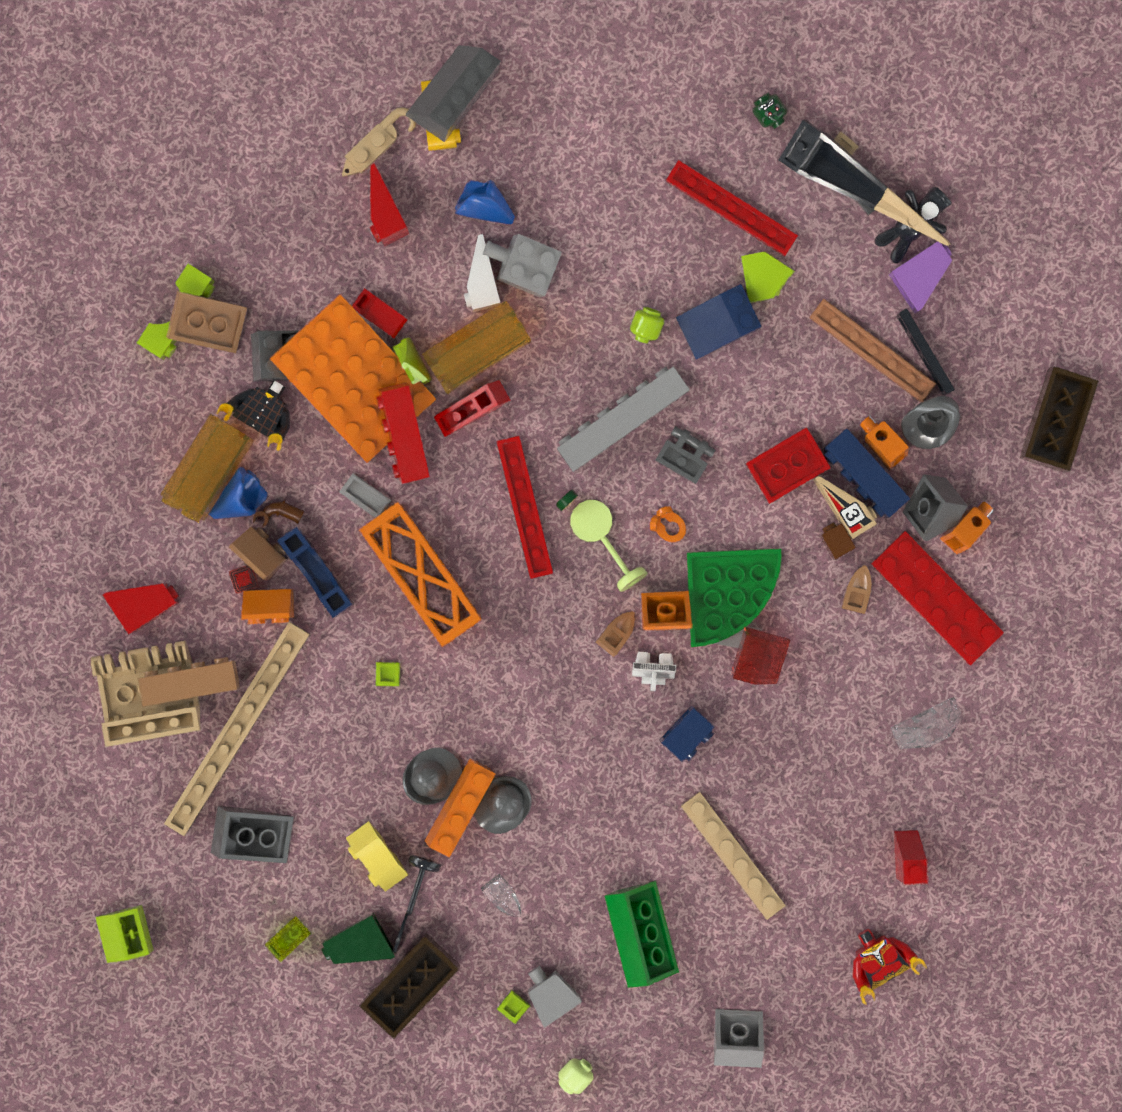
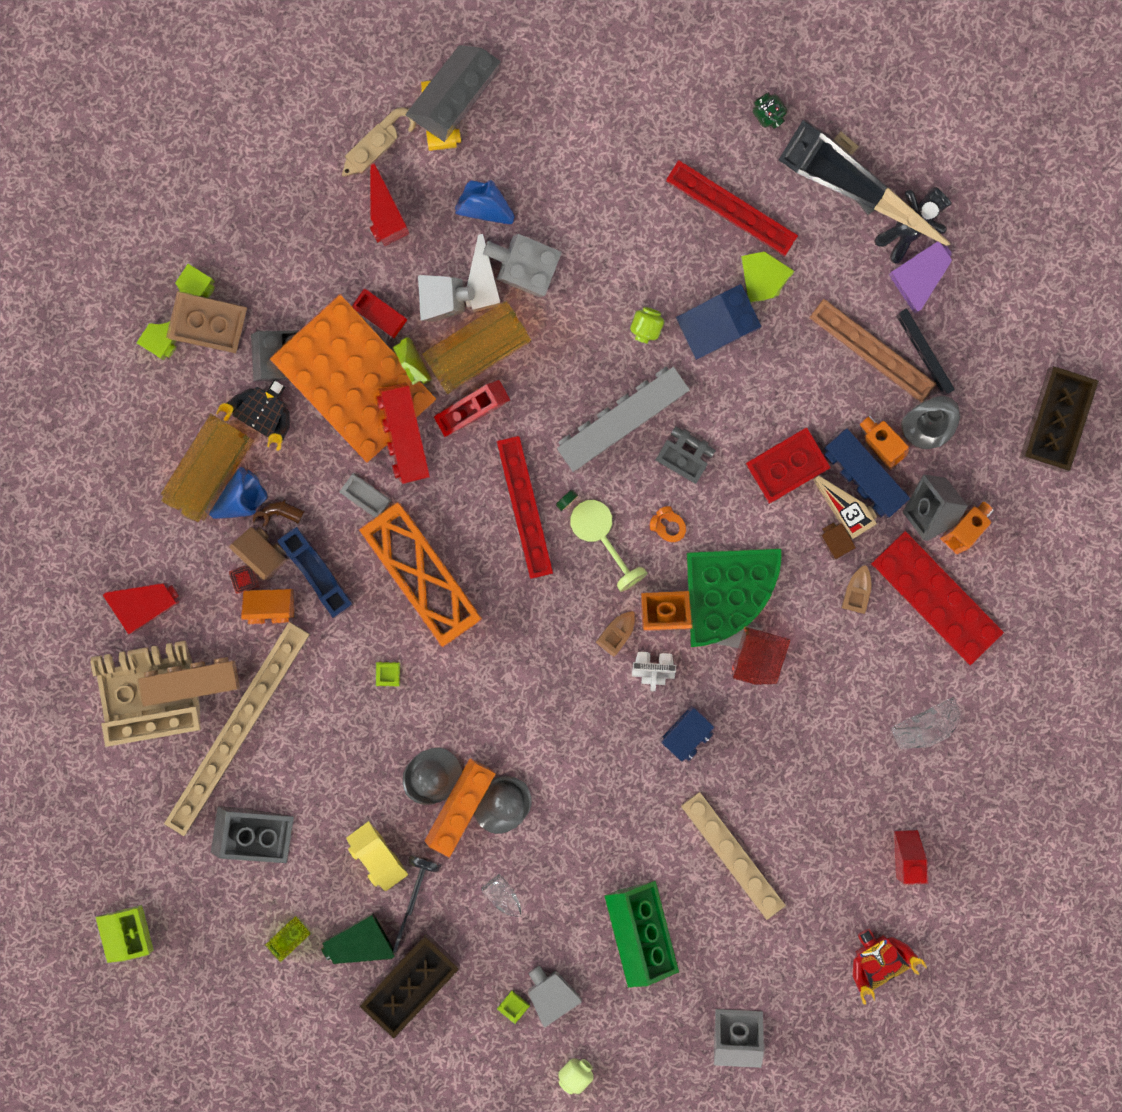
(442, 297): none -> torso

